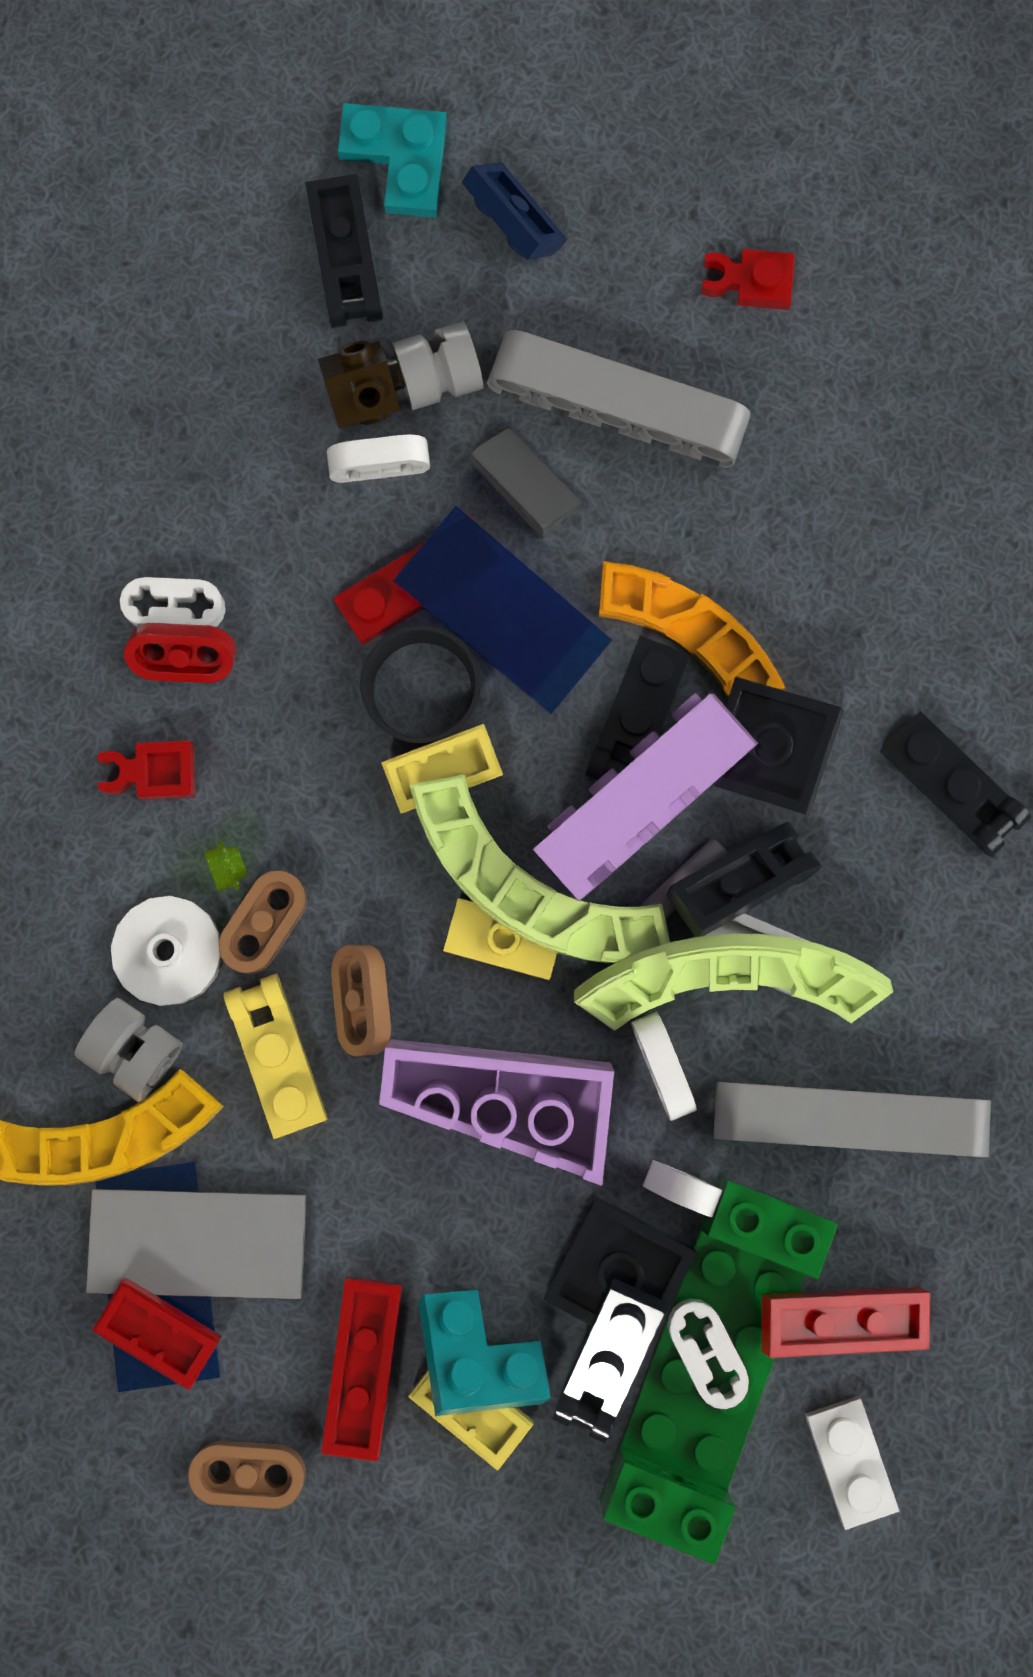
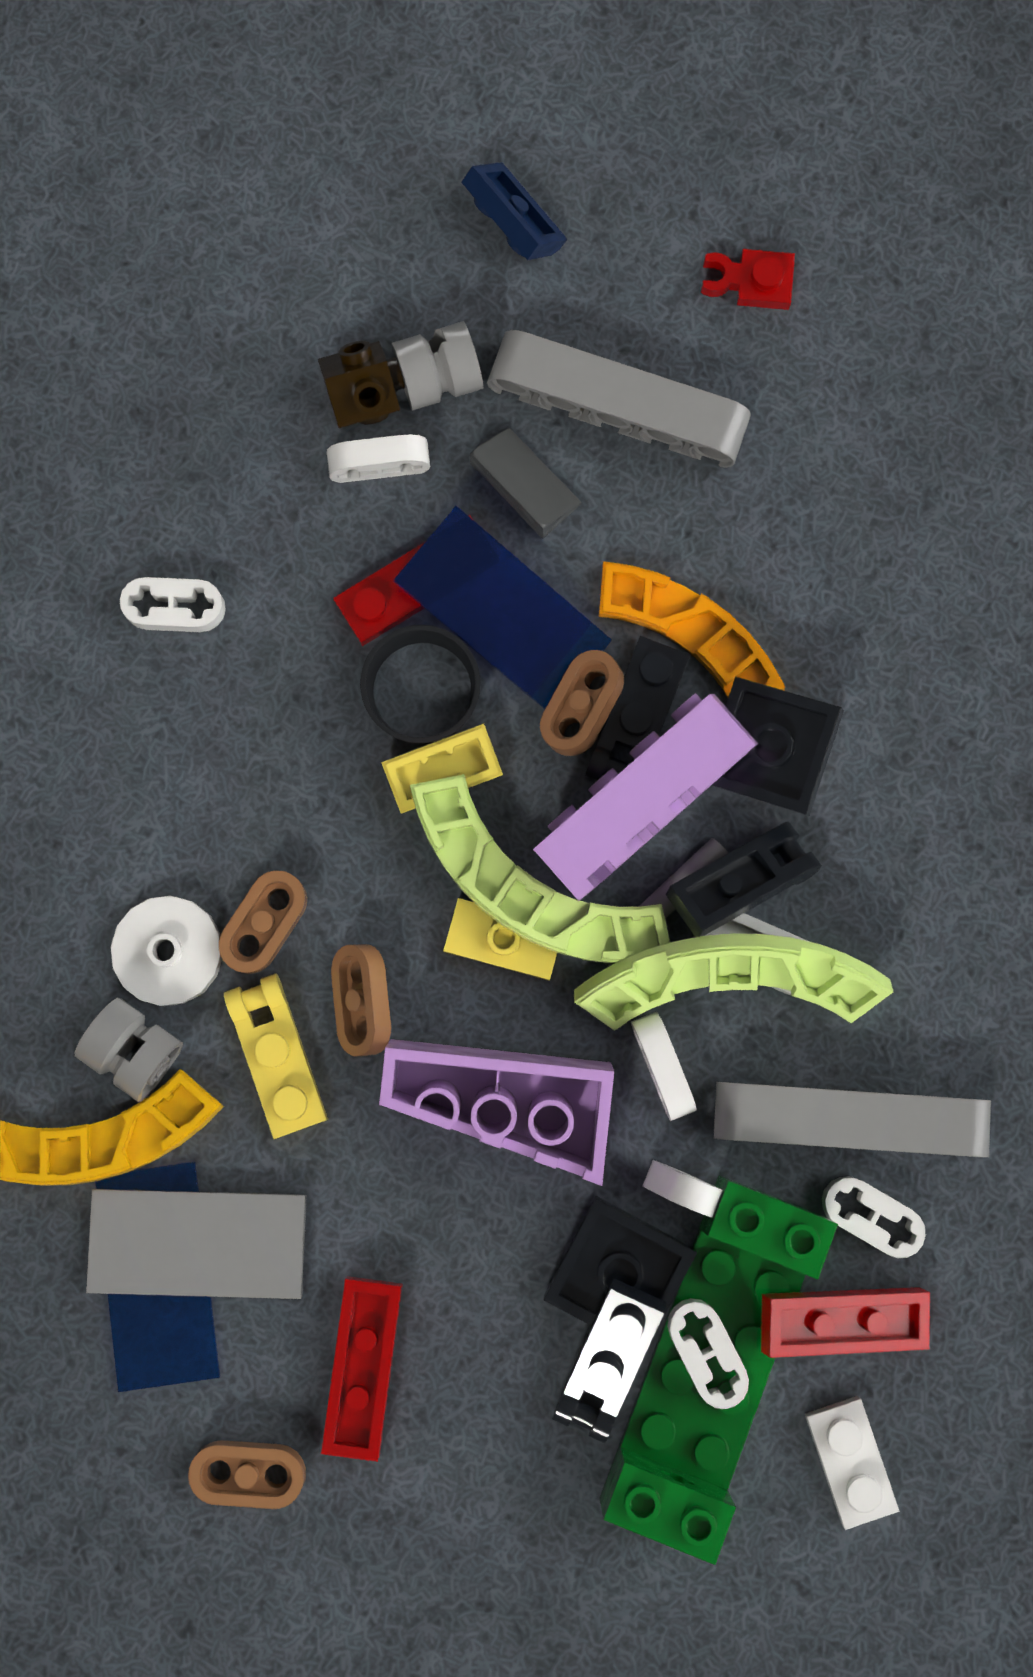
(157, 1333): red plate -> none
(158, 771): red plate -> none
(182, 653): red plate -> none
(225, 866): clear neon green plate -> none
(343, 248): black plate -> none
(407, 141): teal plate -> none
(468, 1372): teal plate -> none
(488, 1432): light yellow plate -> none
(579, 704): none -> medium nougat plate
(880, 1205): none -> white beam
(954, 783): black plate -> none

